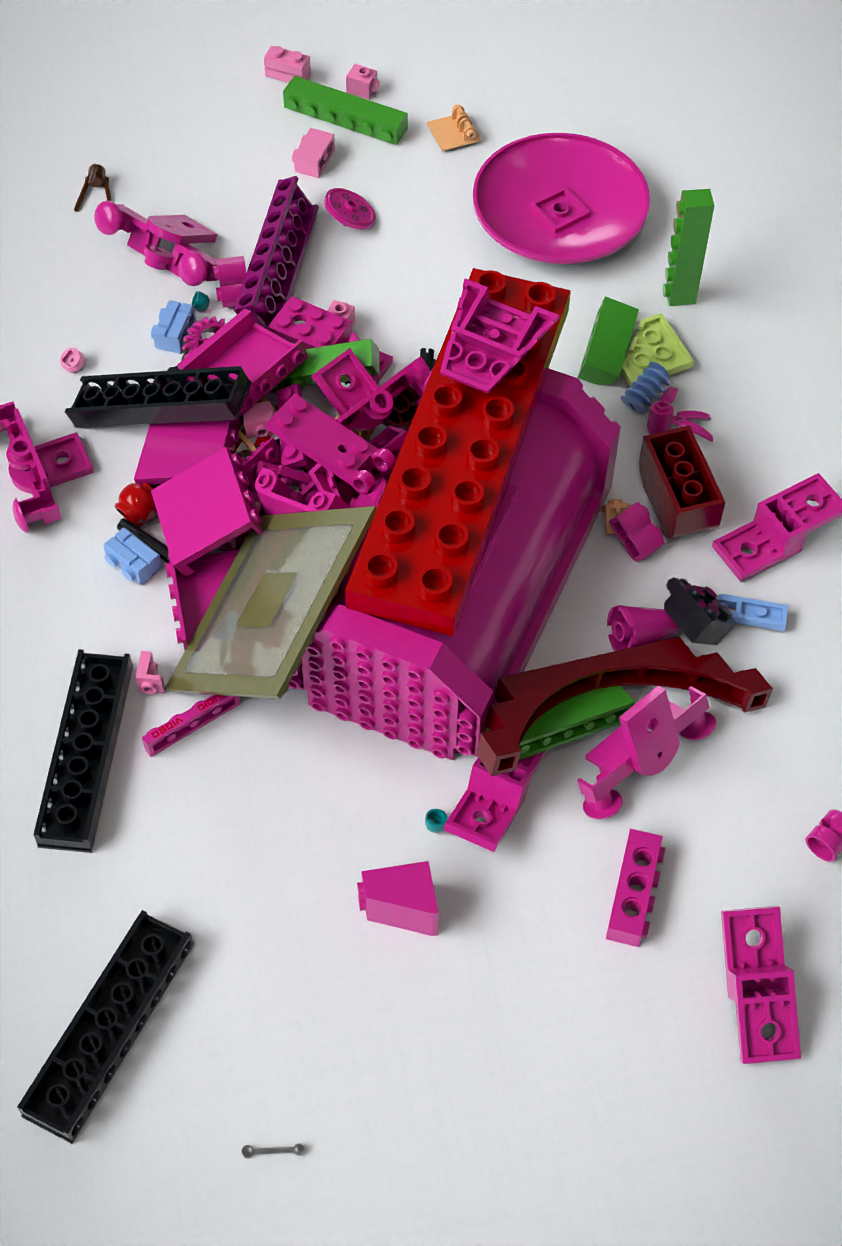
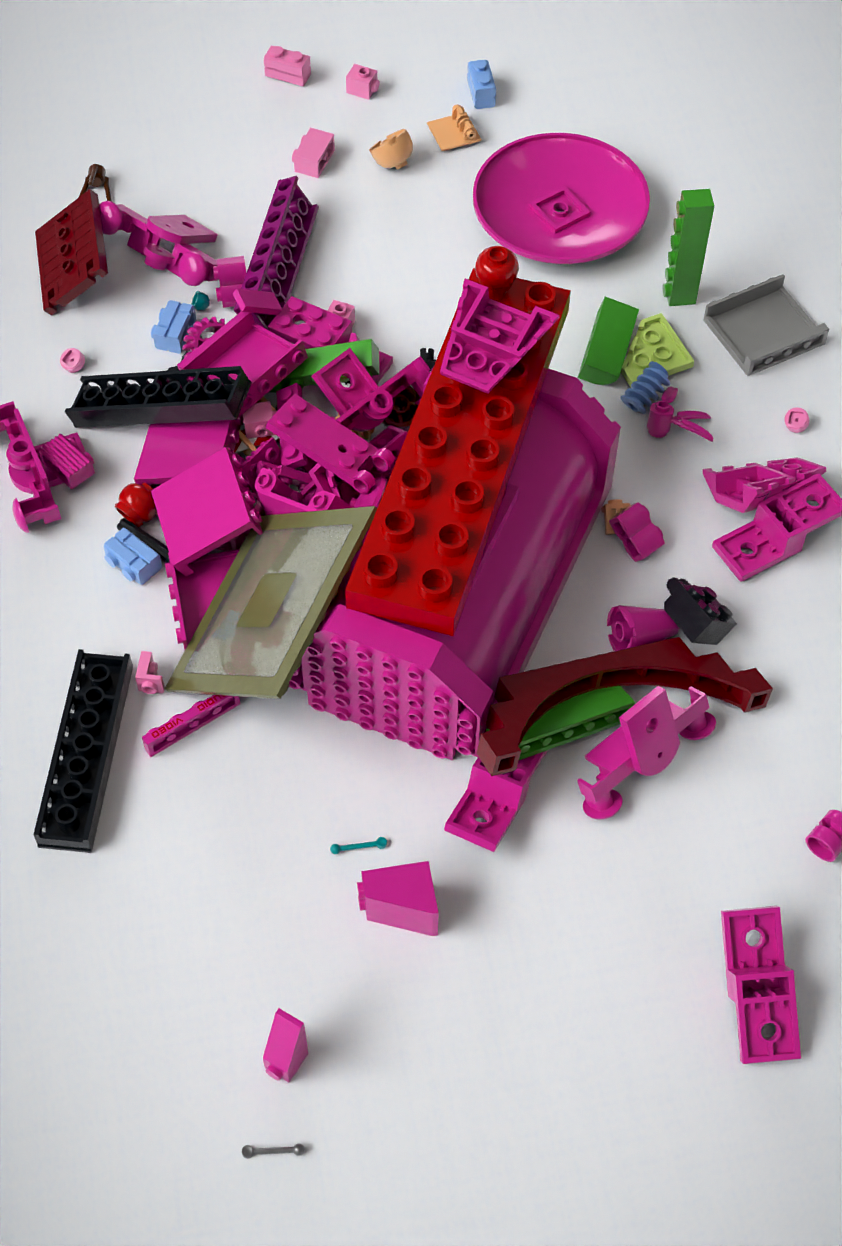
(67, 461): none -> dark pink brick
(71, 252): none -> dark red door
(105, 1027): black tile -> none
(257, 301): none -> dark pink tile
(285, 1047): none -> dark pink slope
(345, 110): bright green brick -> none
(349, 208): dark pink shield -> none
(381, 843): none -> teal hinge
(393, 150): none -> light nougat cylinder
(435, 820): teal hinge -> none
(481, 84): none -> light blue brick
(497, 268): none -> red piece
(621, 926): dark pink brick -> none
(680, 483): dark red brick -> none
(749, 485): none -> dark pink wedge
(756, 612): light blue plate -> none
(763, 326): none -> light grey panel
(797, 420): none -> bright pink tile

